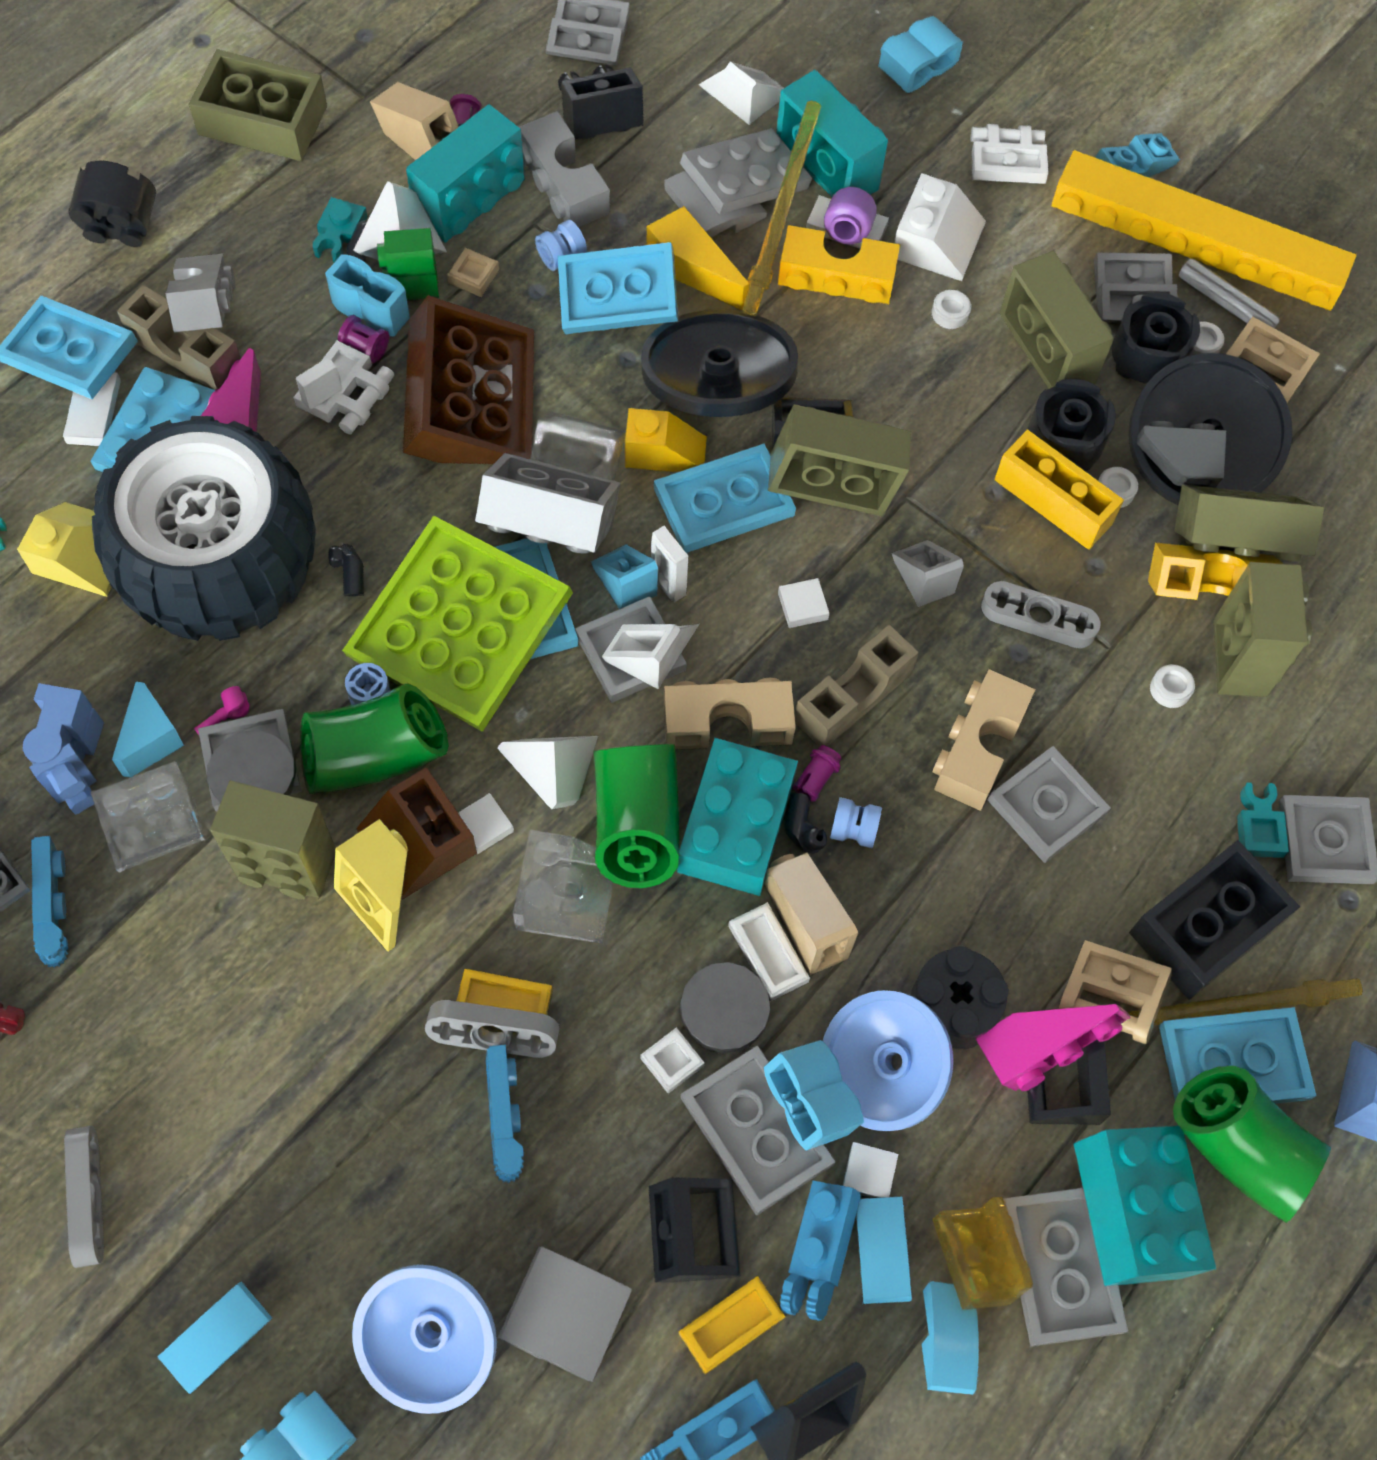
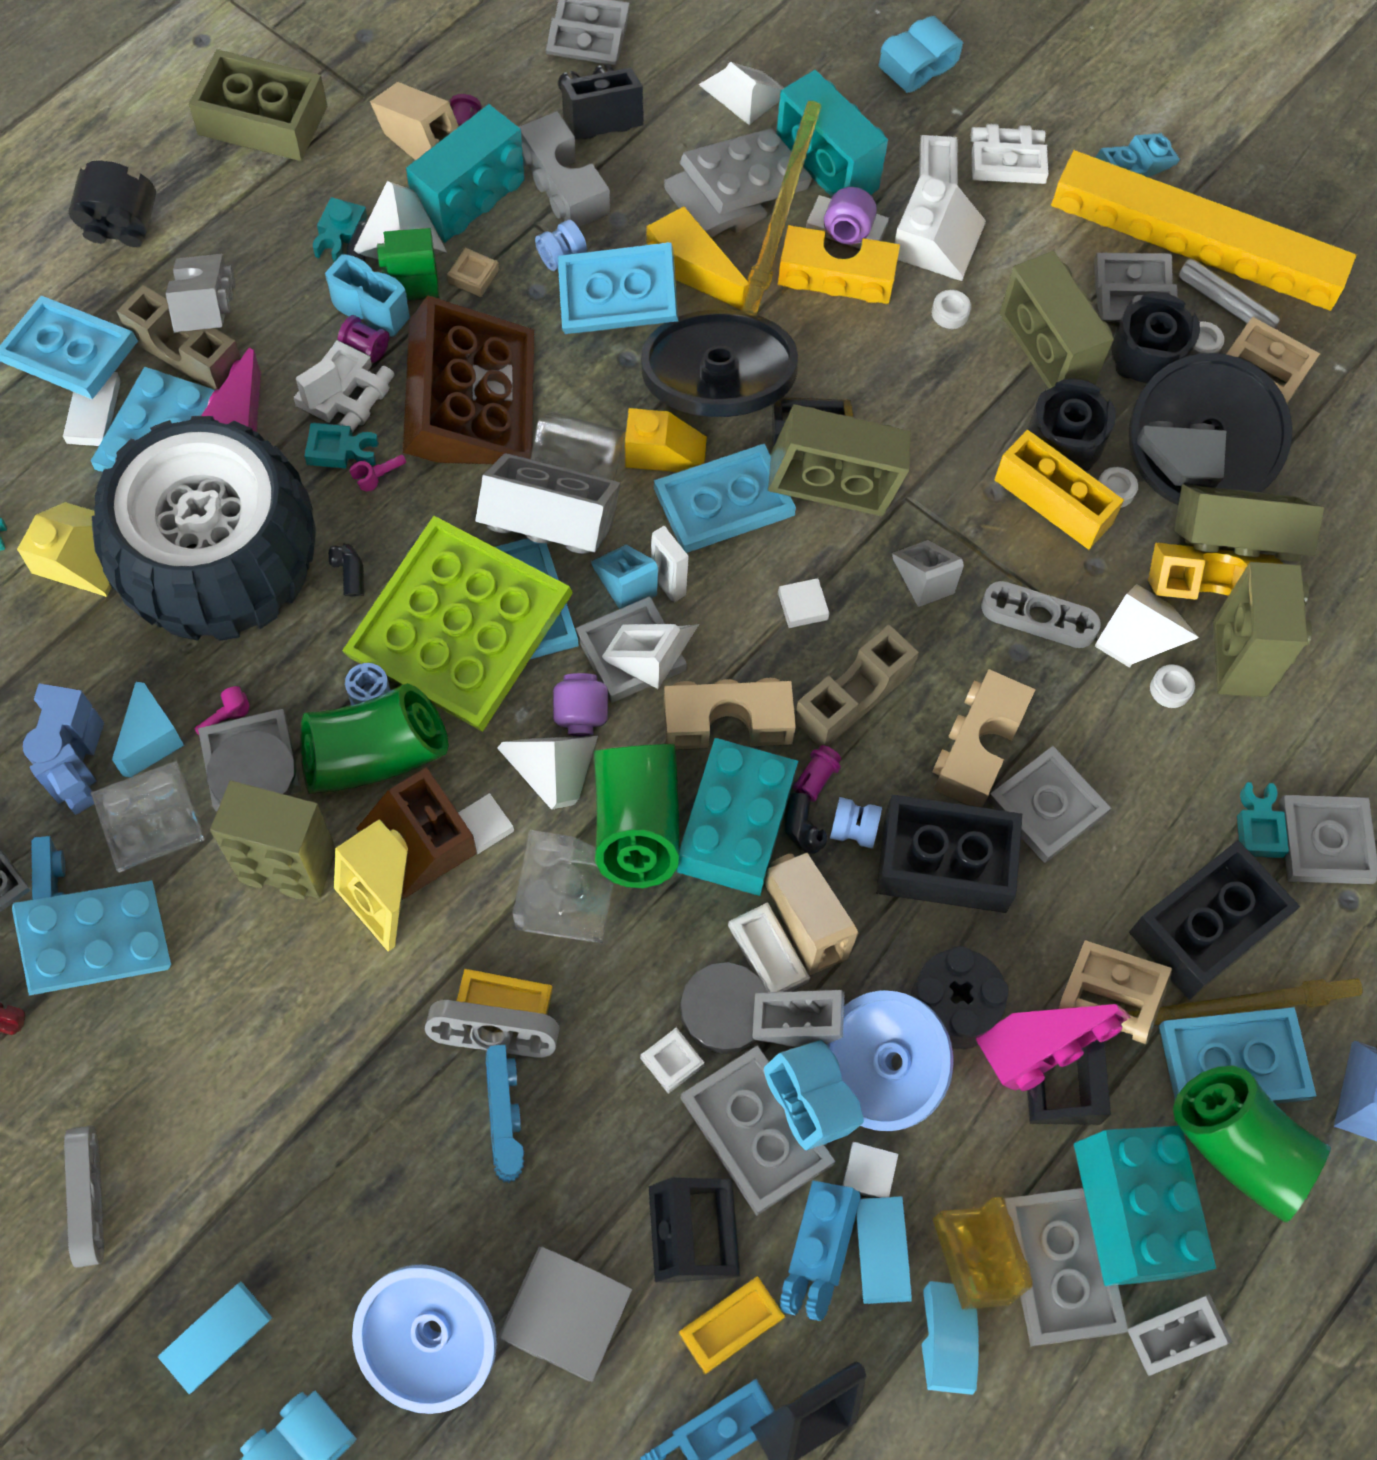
(90, 937): none -> medium azure plate
(334, 444): none -> teal plate
(373, 473): none -> dark pink hand
(580, 703): none -> medium lavender head
(799, 1017): none -> light grey slope
(938, 157): none -> white tile
(949, 853): none -> black brick
(1143, 628): none -> white slope
(1179, 1335): none -> light grey slope

